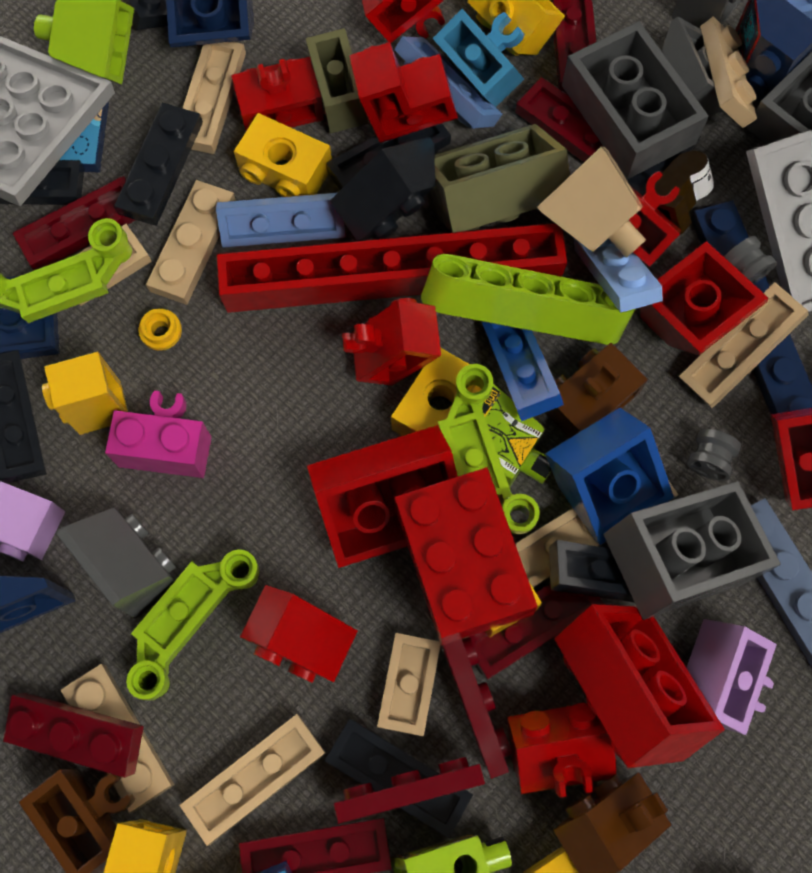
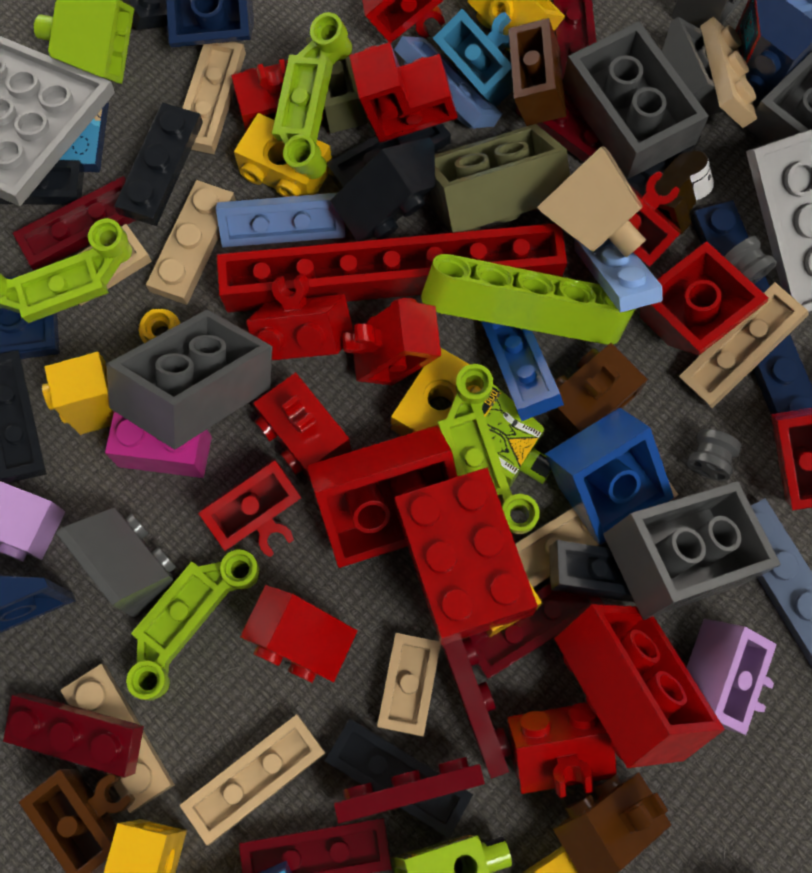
(189, 378): none -> dark grey brick
(252, 507): none -> red brick
(300, 324): none -> red brick
(300, 425): none -> red brick
(305, 94): none -> lime plate
(537, 72): none -> reddish brown brick

